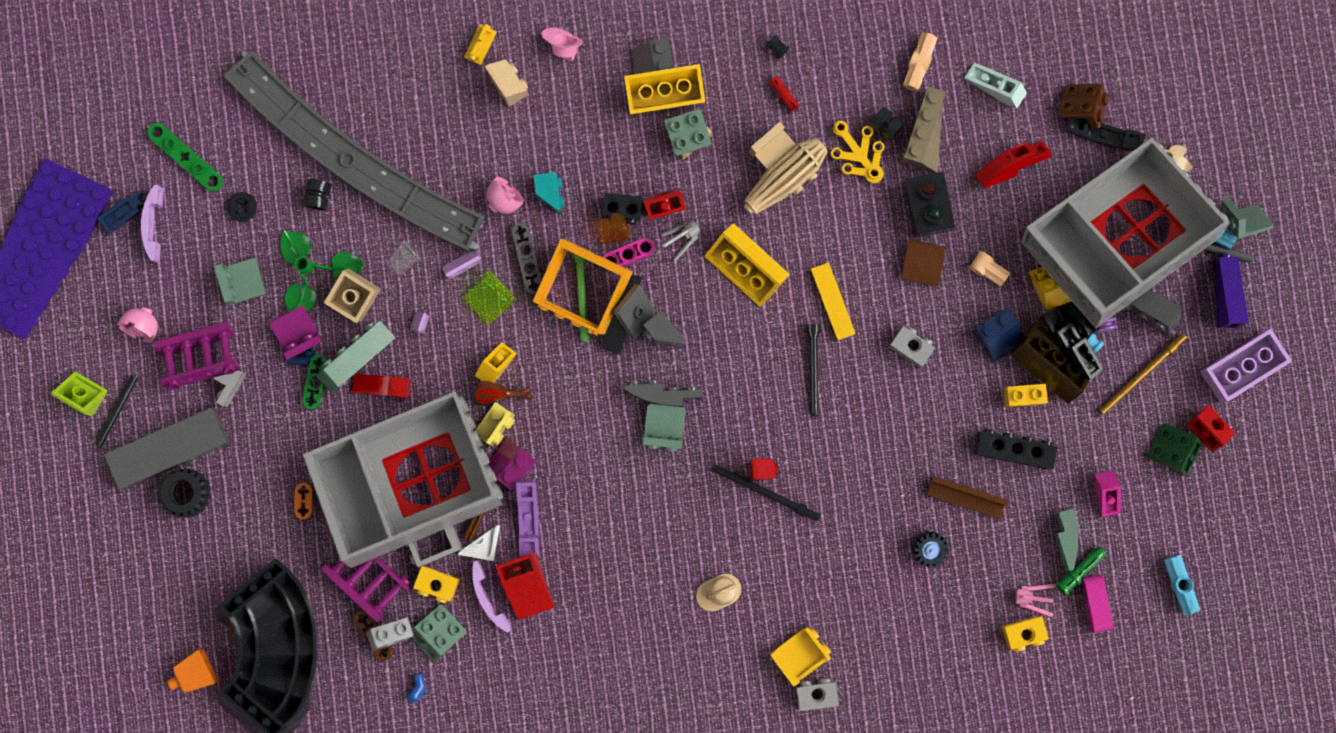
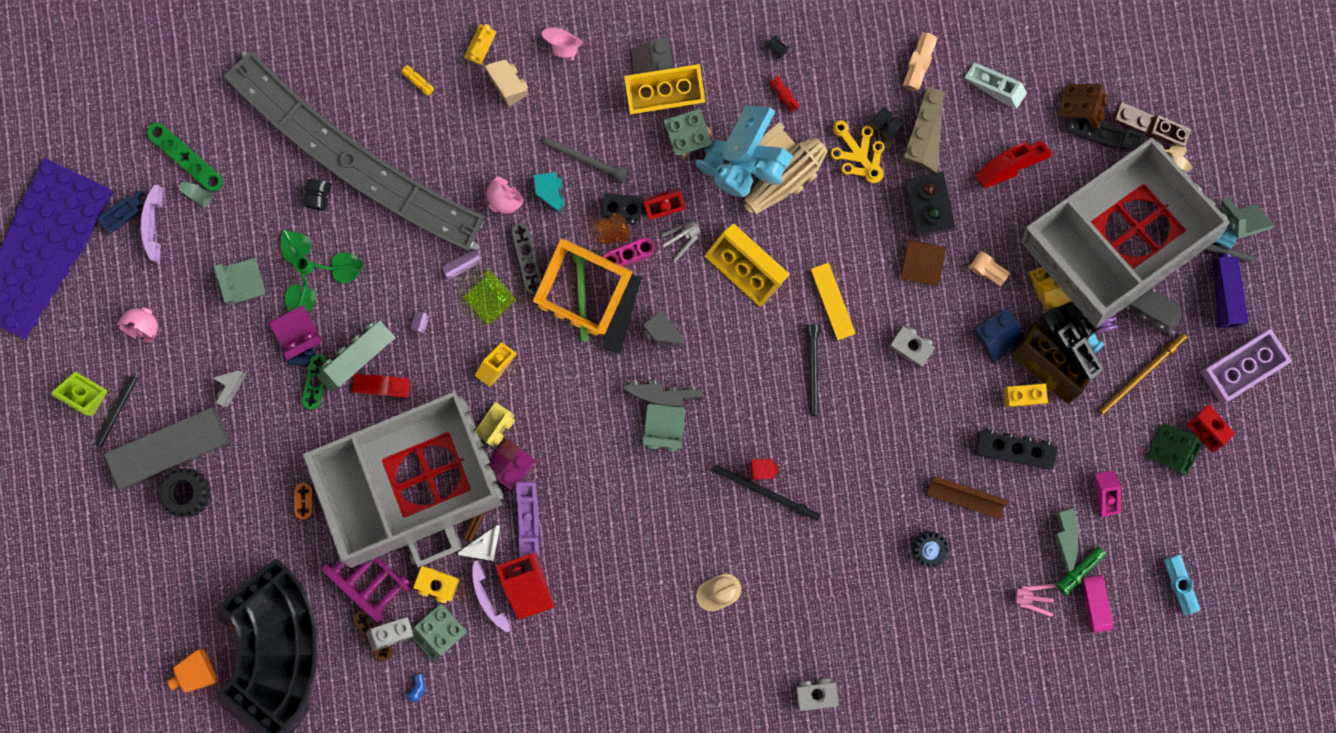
(185, 343): magenta fence -> none
(196, 193): none -> sand green helmet
(233, 207): black gear -> none
(352, 295): tan brick -> none
(403, 259): clear slope -> none
(417, 80): none -> yellow axle
(489, 392): copper piece -> none
(618, 173): none -> dark grey piece
(634, 311): dark grey plate -> none
(745, 155): none -> medium azure piece
(800, 655): yellow panel -> none
(1013, 631): yellow brick -> none
(1153, 126): none -> slope

